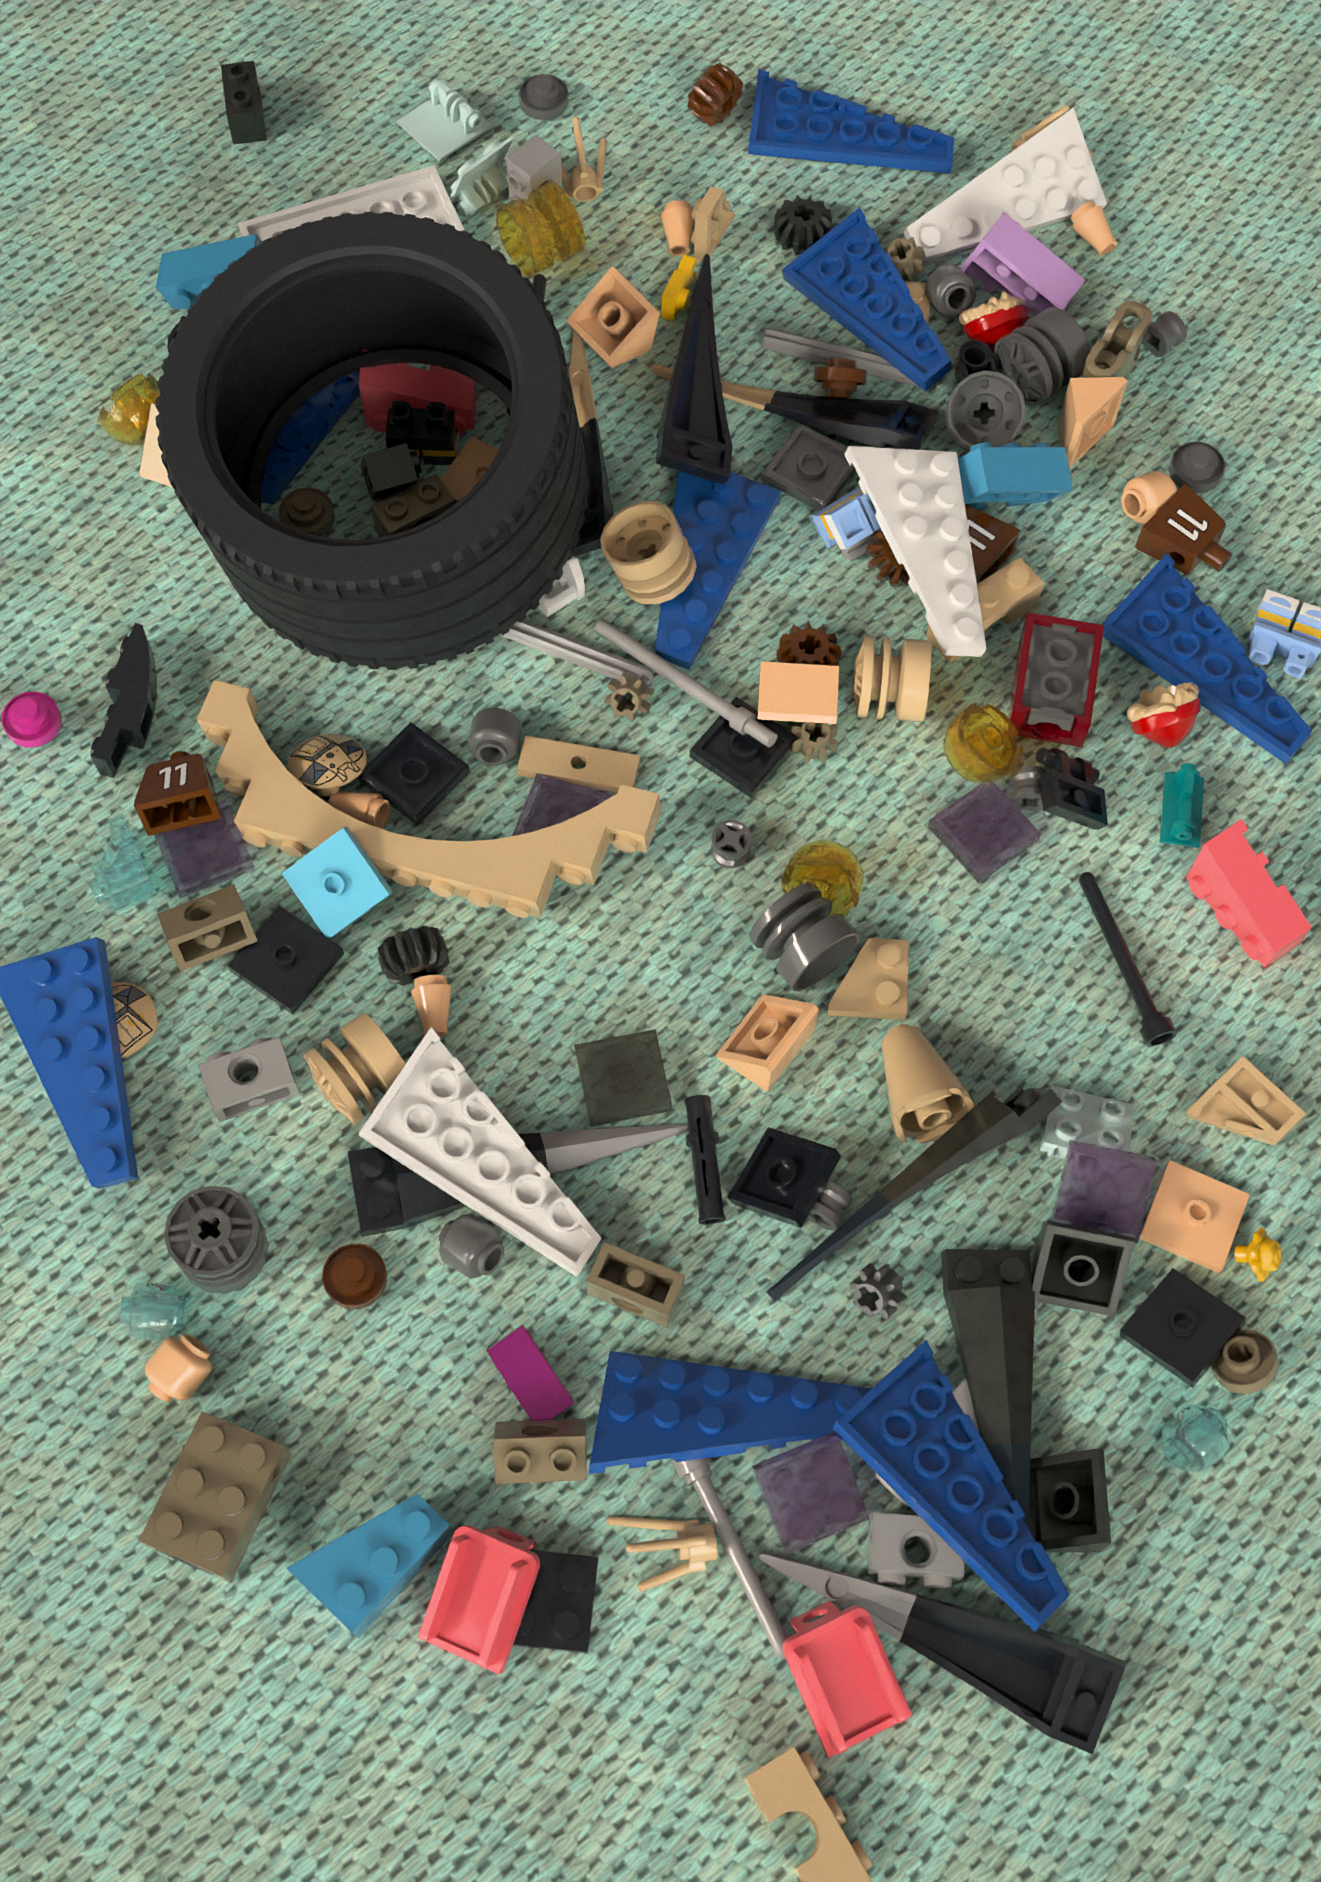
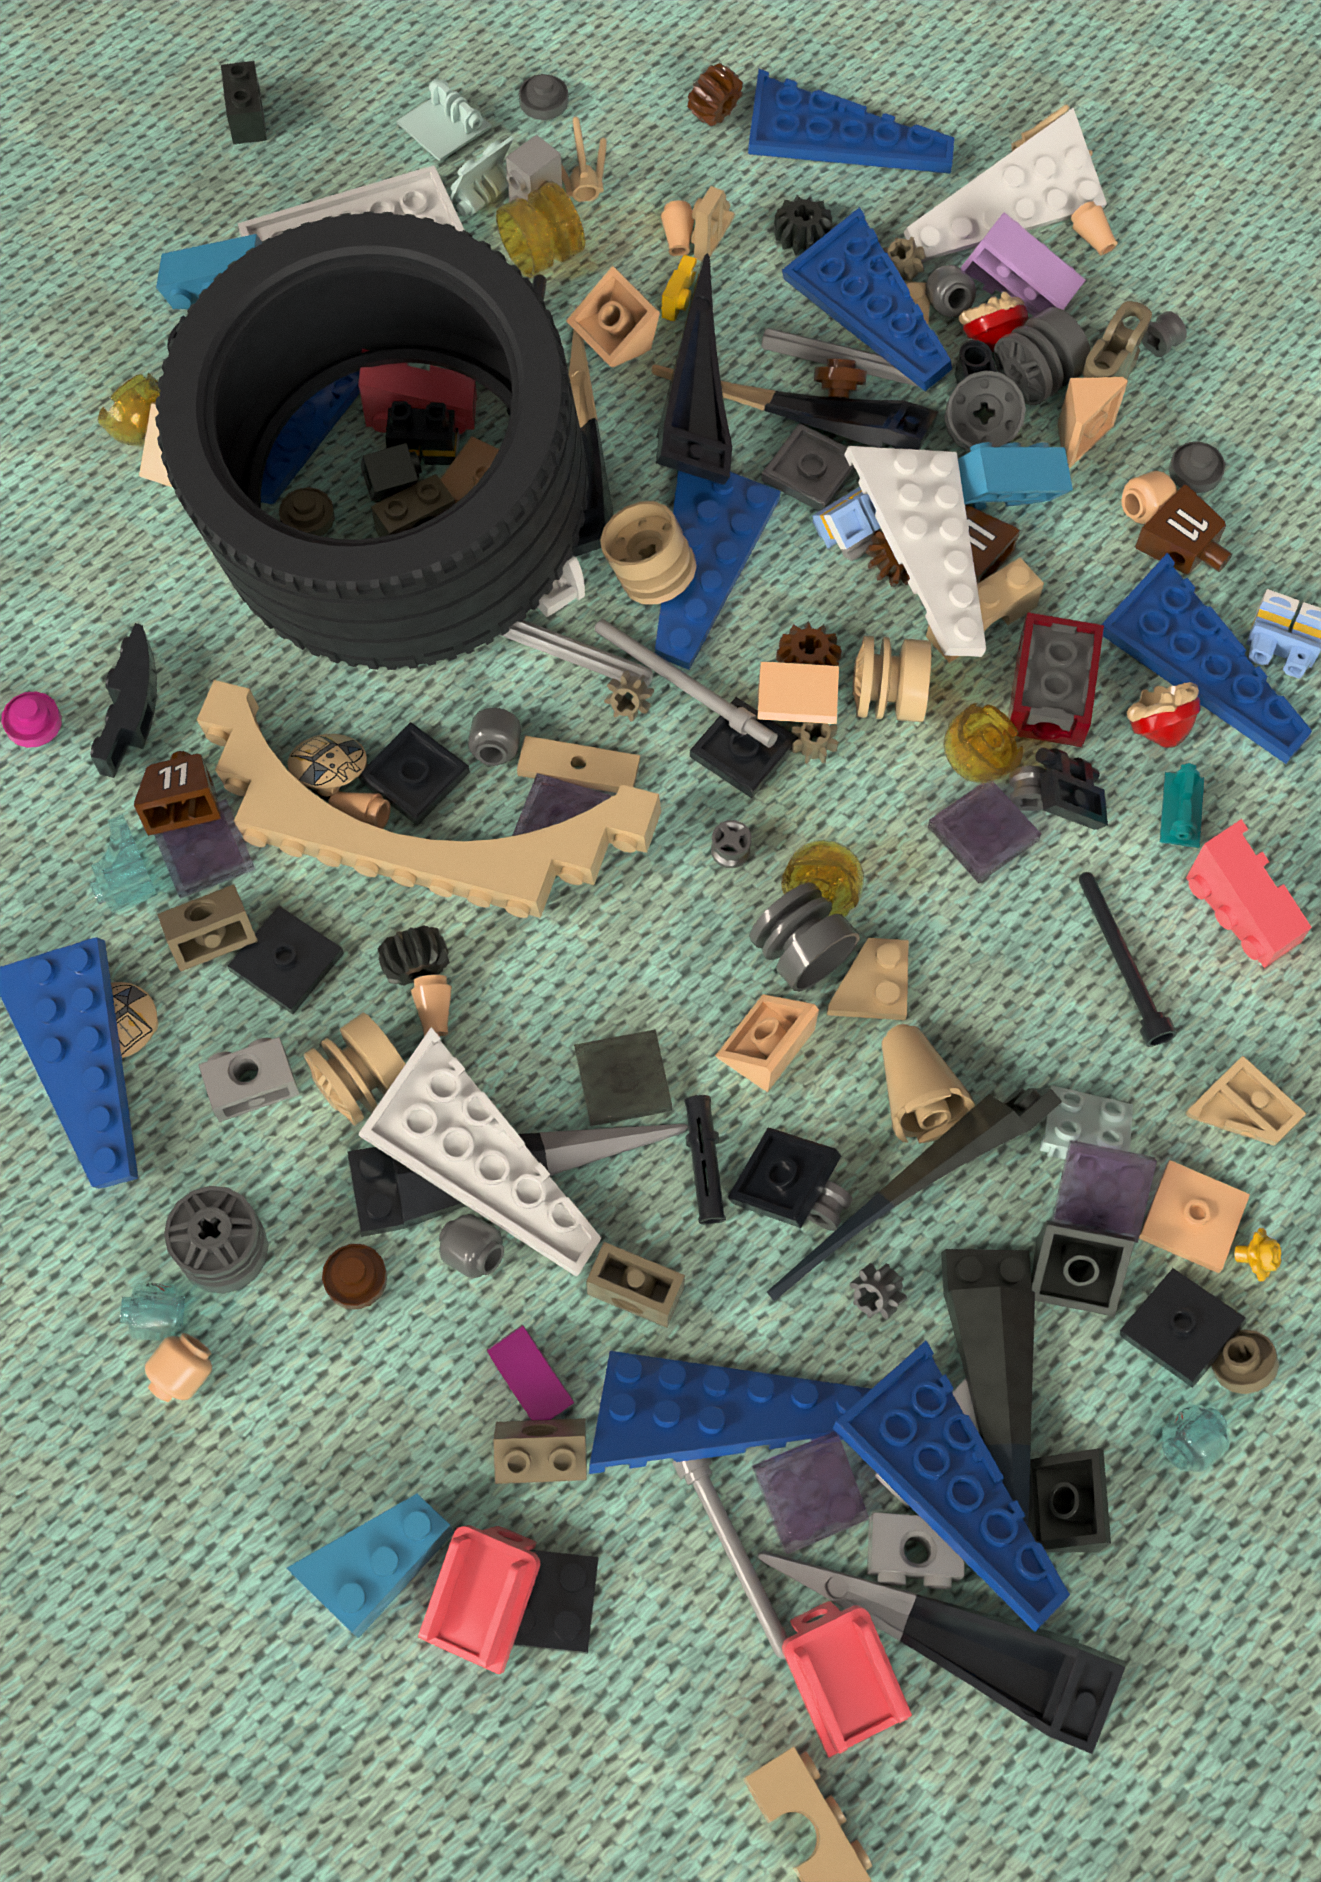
(215, 1497): dark tan piece -> none
(337, 882): medium azure plate -> none
(694, 1543): tan plant -> none

